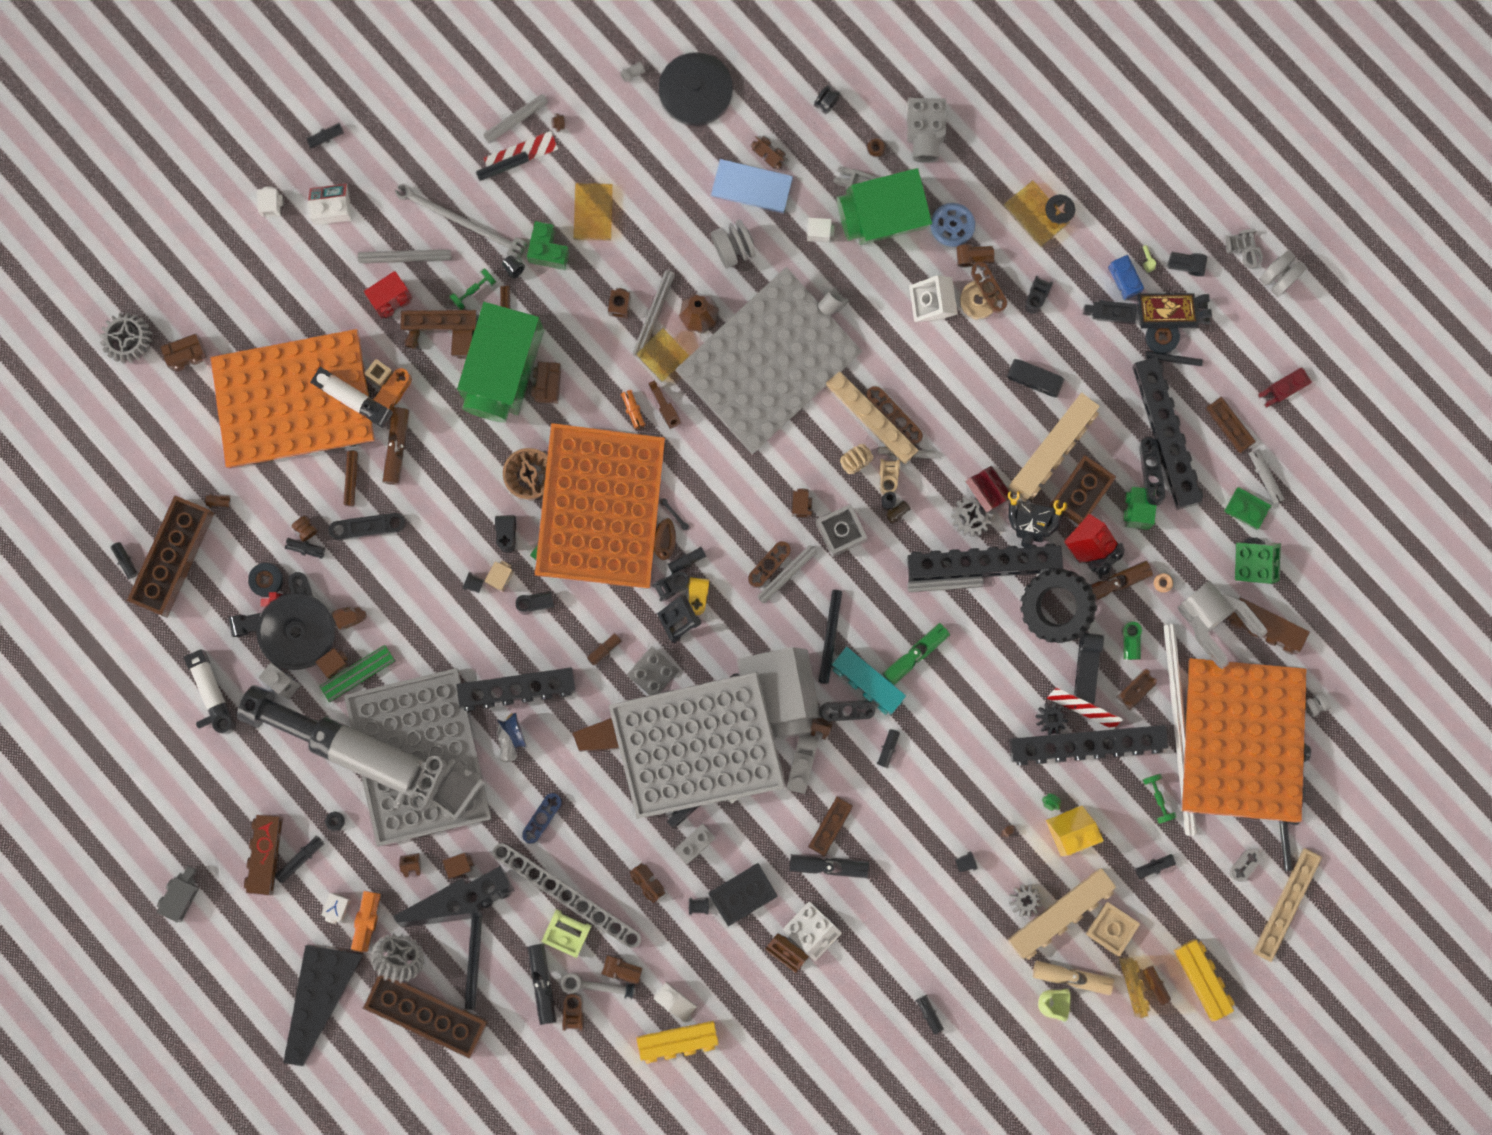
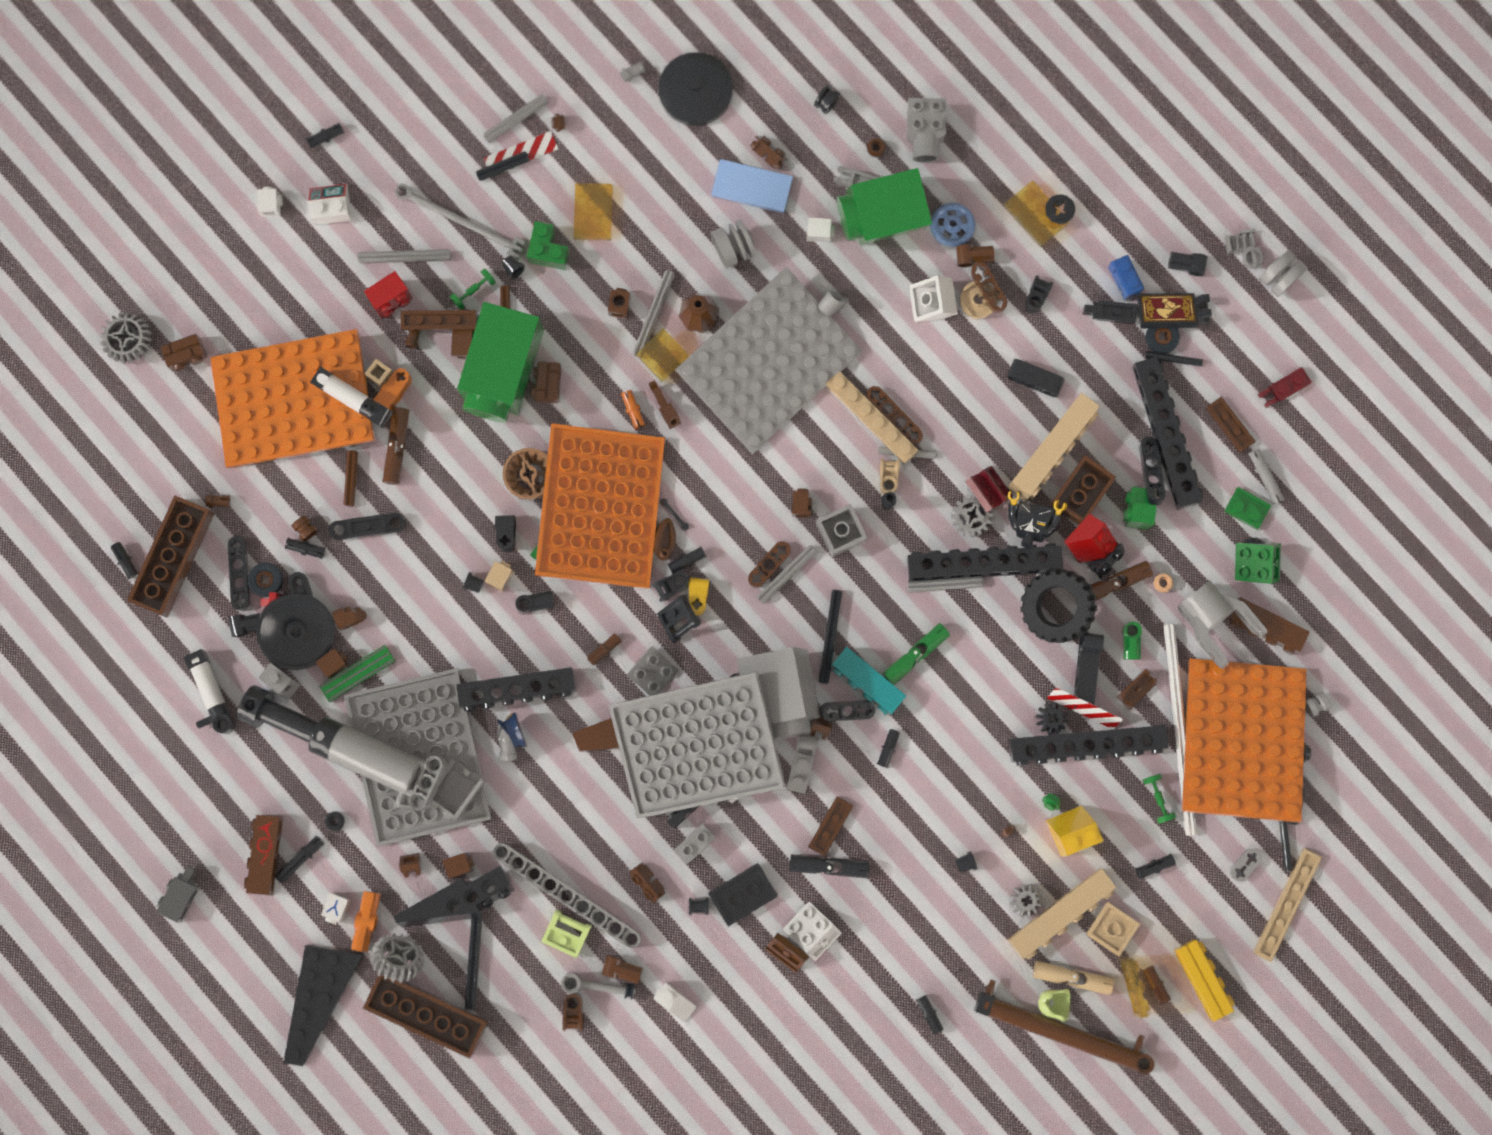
(238, 573): none -> black beam
(538, 834): dark blue beam -> none
(543, 996): black piece -> none
(677, 1040): yellow brick -> none
(856, 459): tan gear -> none
(897, 512): dark brown pin -> none
(1062, 1032): none -> reddish brown piece
(1150, 264): yellowish green hand -> none

